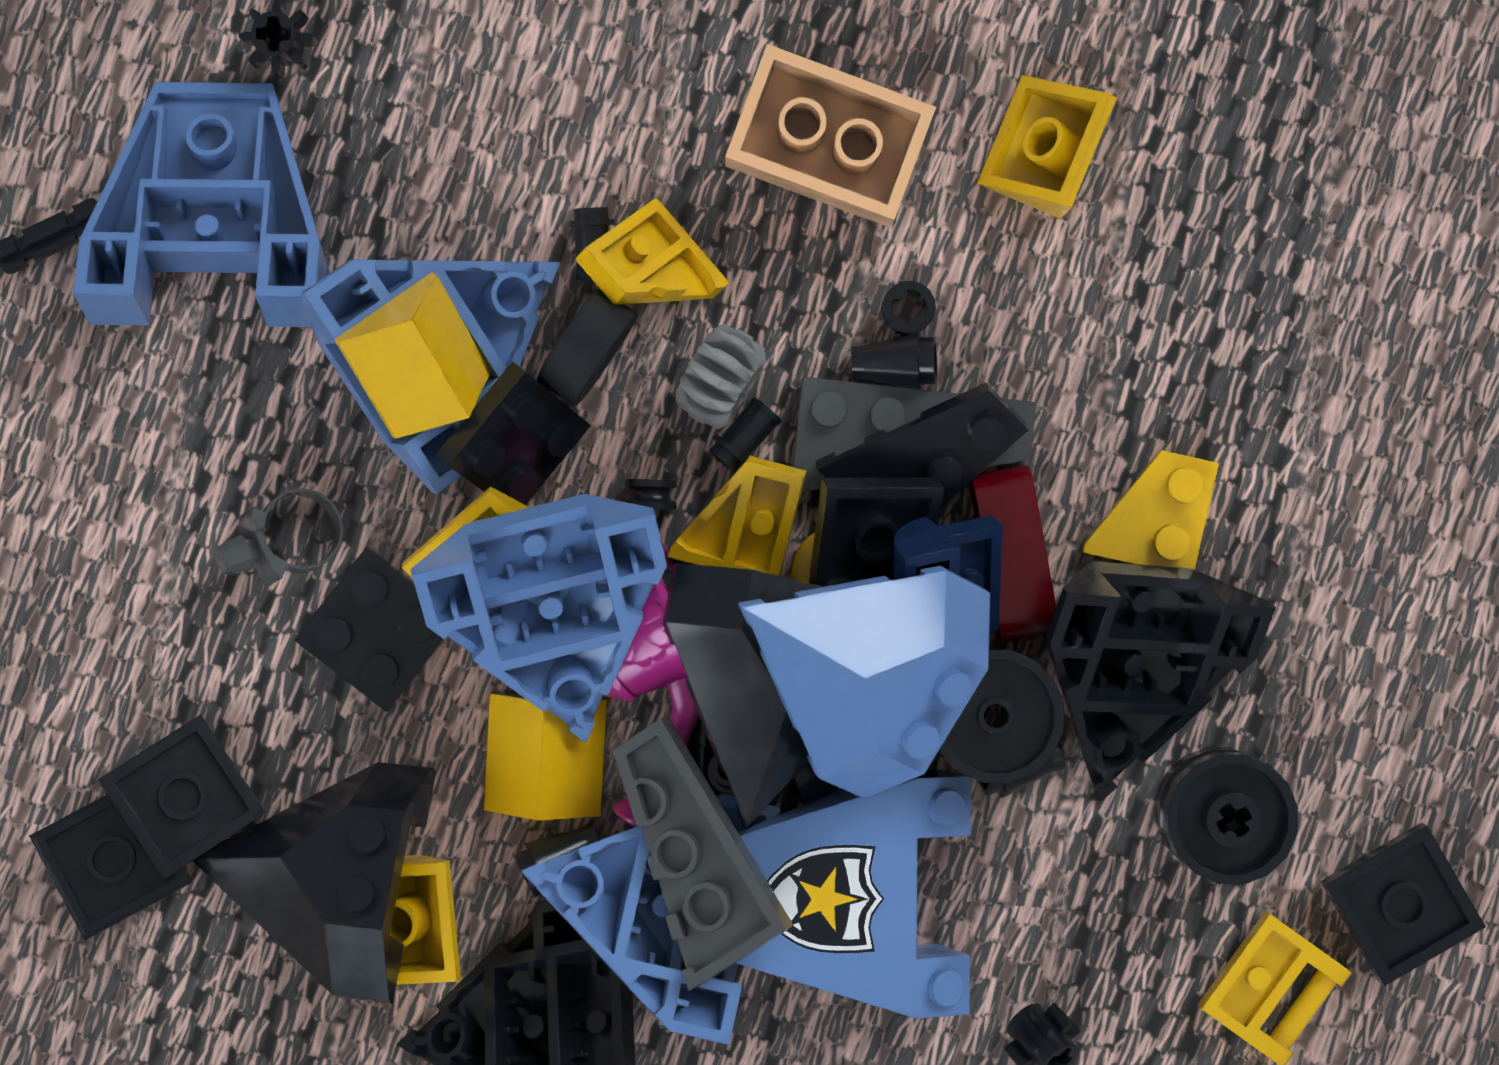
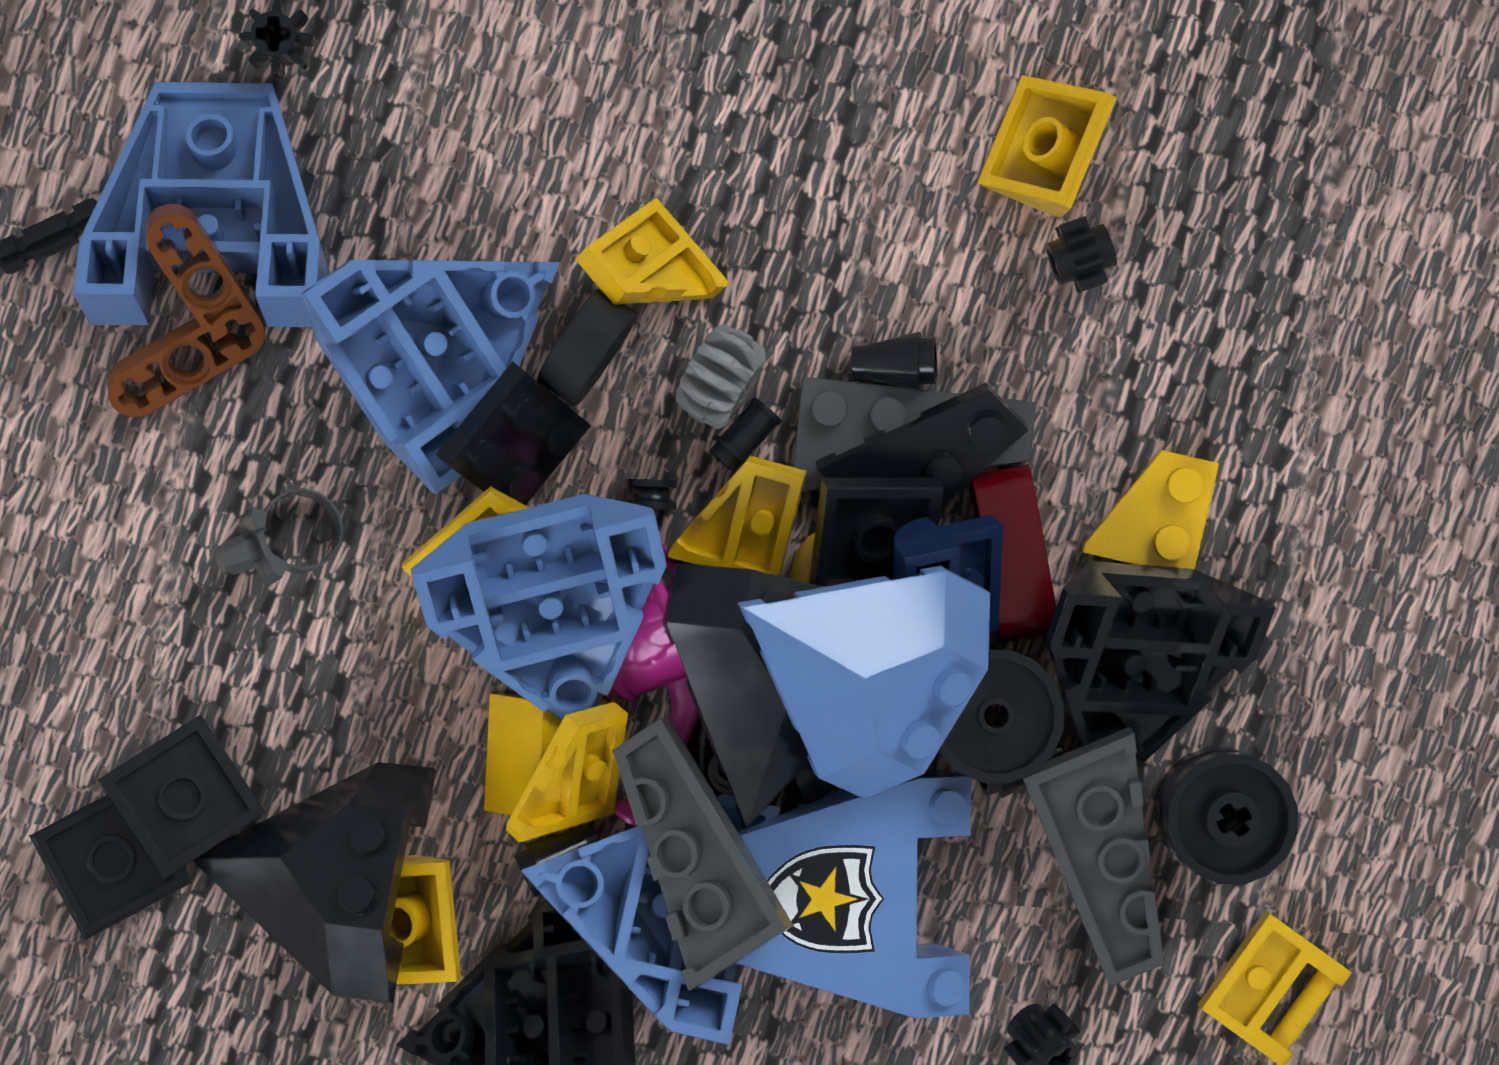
(210, 316): none -> dark orange beam
(372, 630): black plate -> none
(416, 360): yellow slope -> none
(575, 775): none -> yellow wing
(588, 227): black pin -> none
(829, 136): light nougat brick -> none
(896, 294): black bush -> none
(1081, 254): none -> black gear
(1098, 835): none -> dark grey wing
(1403, 904): black plate -> none

